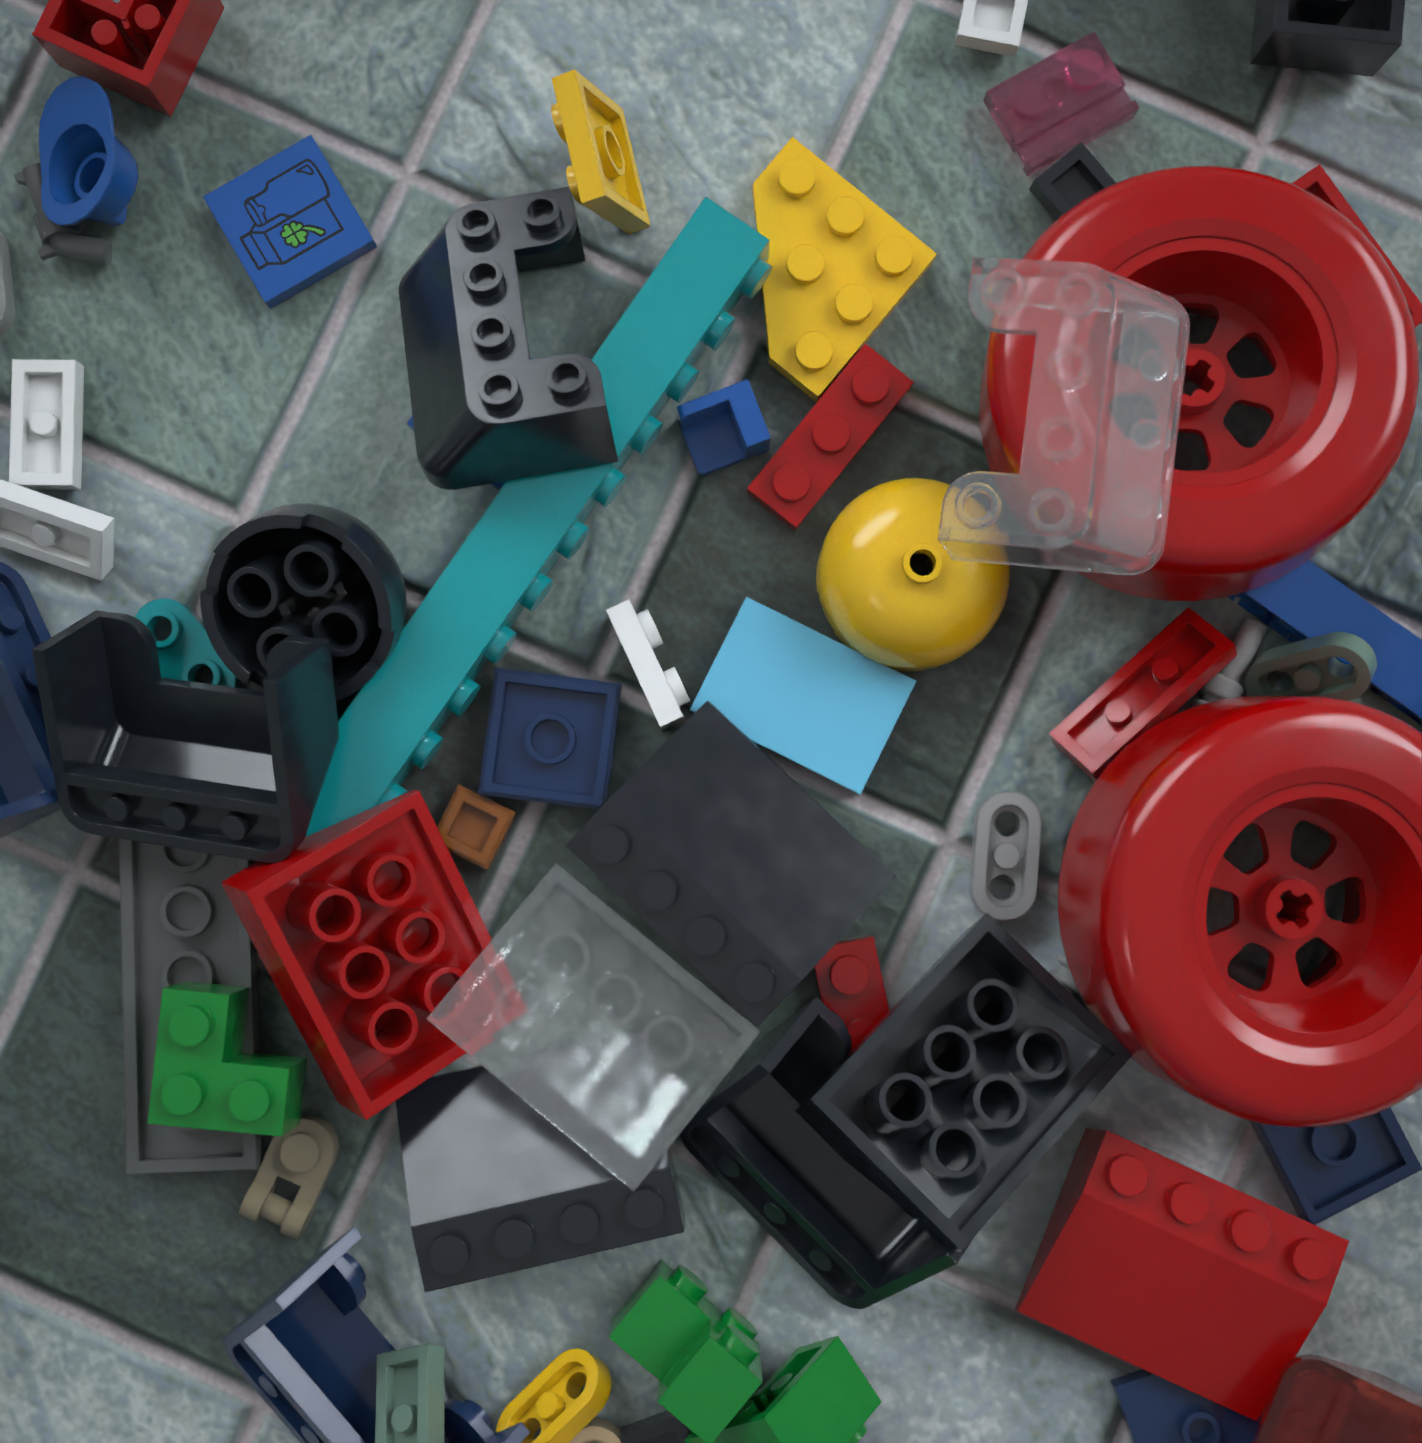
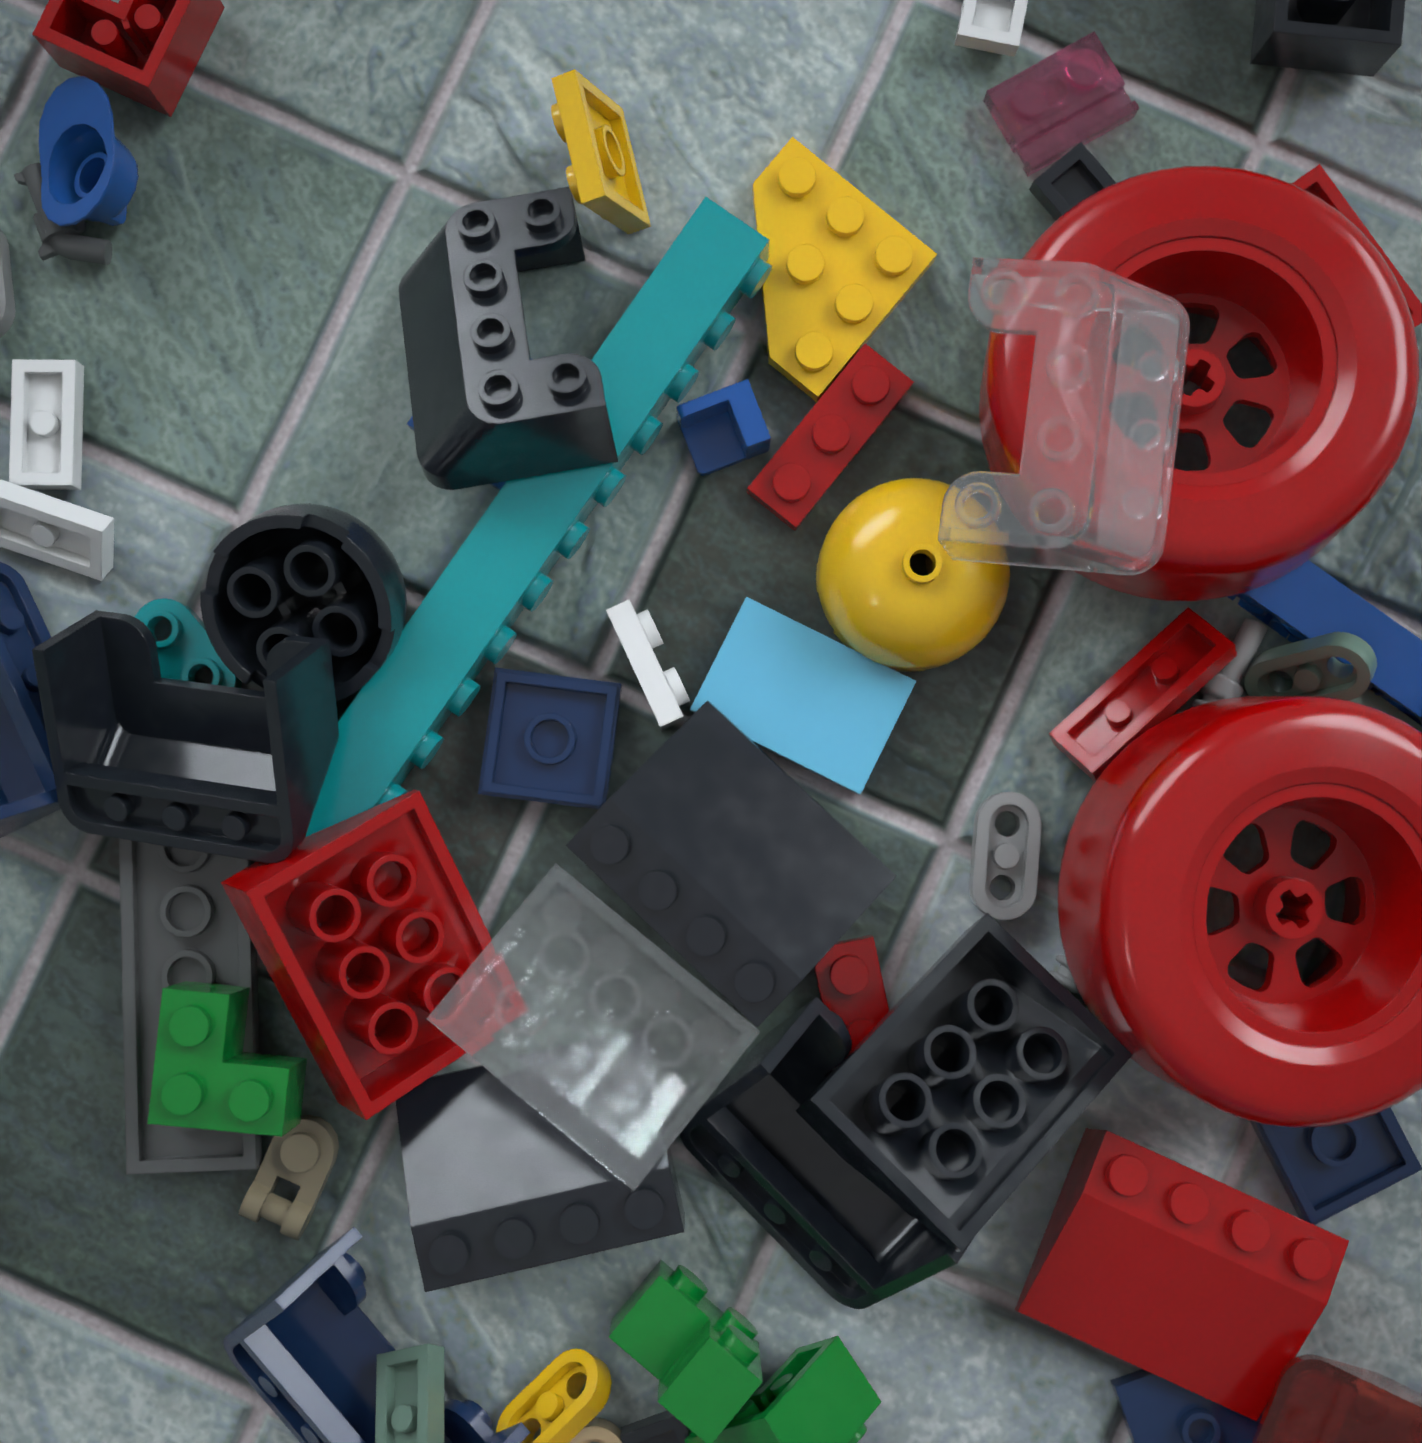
(290, 221): blue tile -> none
(475, 826): dark orange tile -> none

